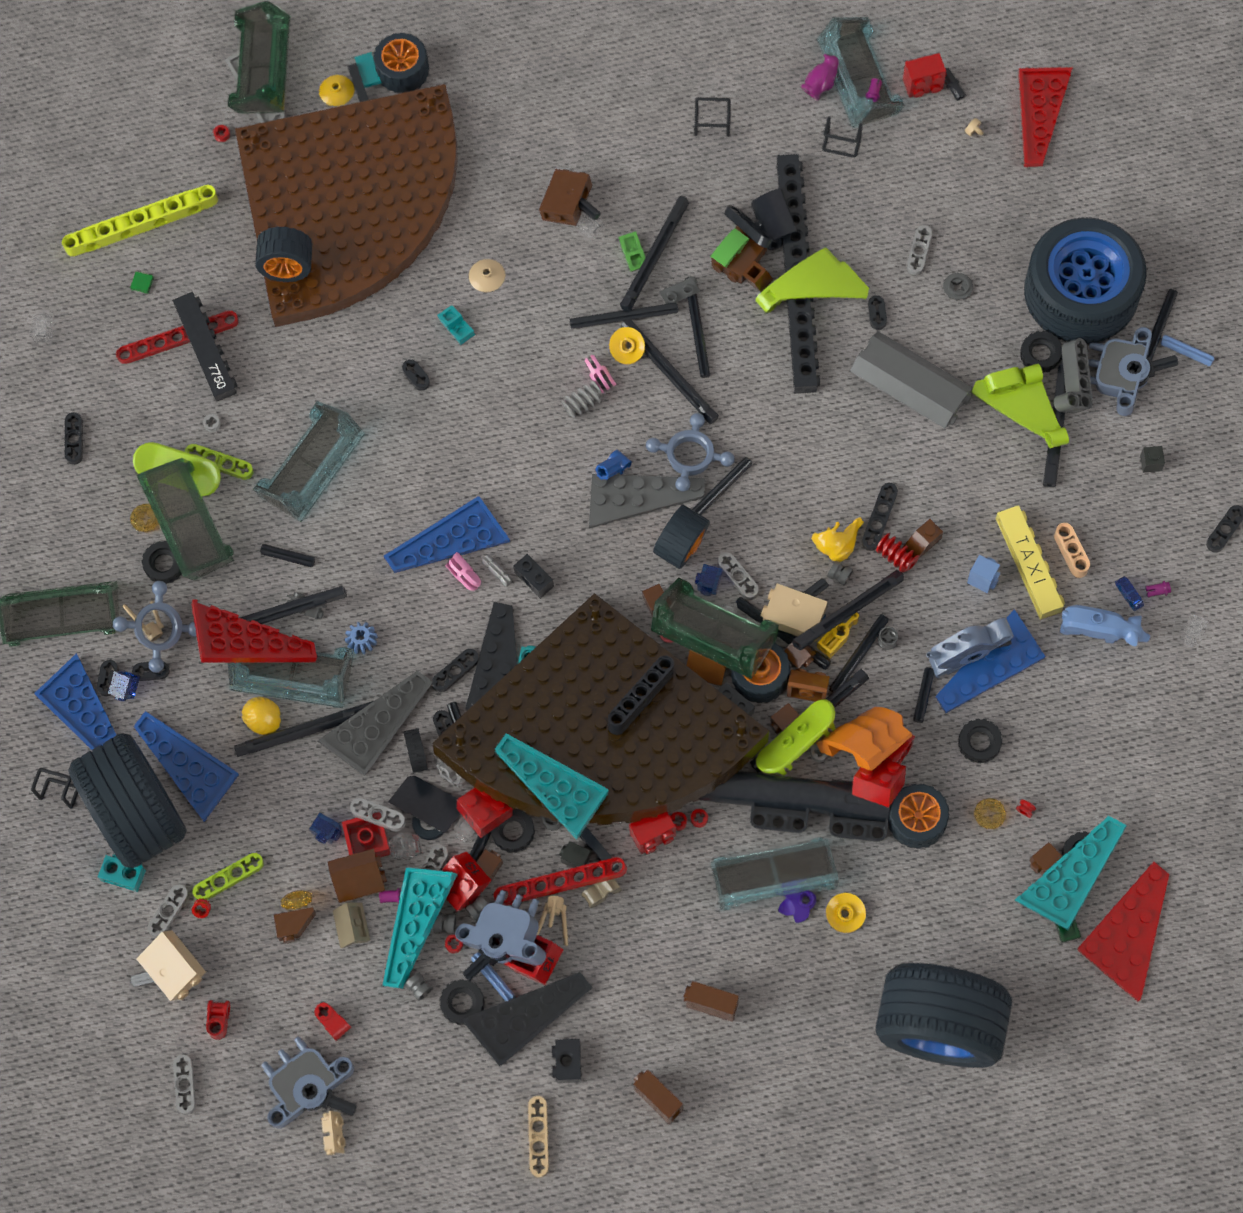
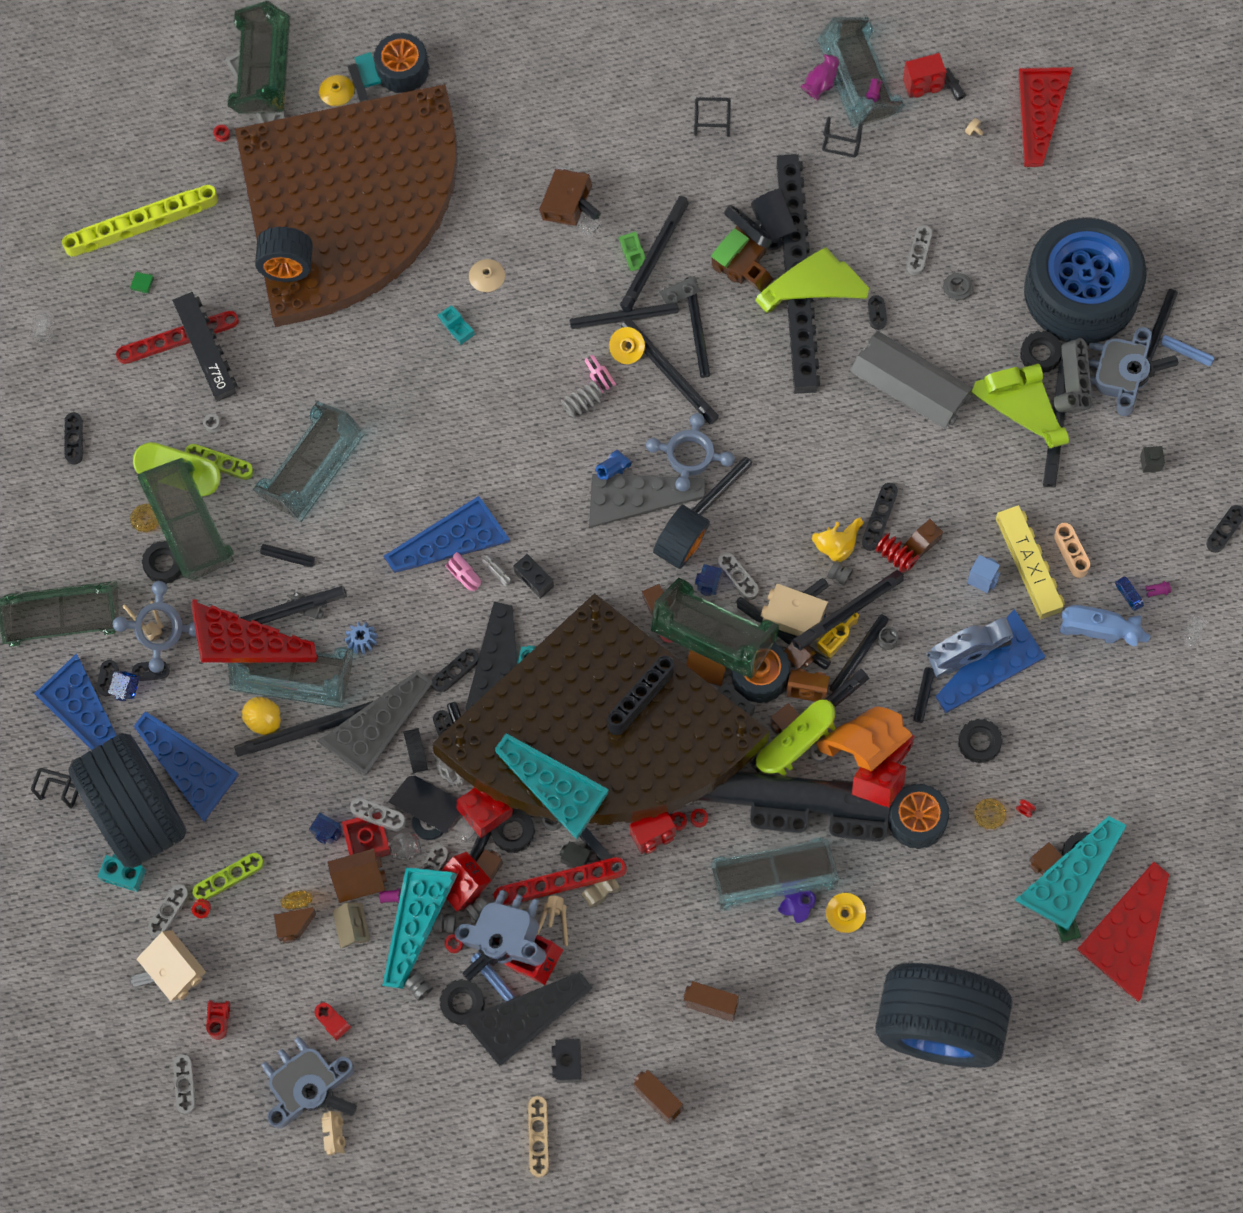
(413, 377): black beam -> none

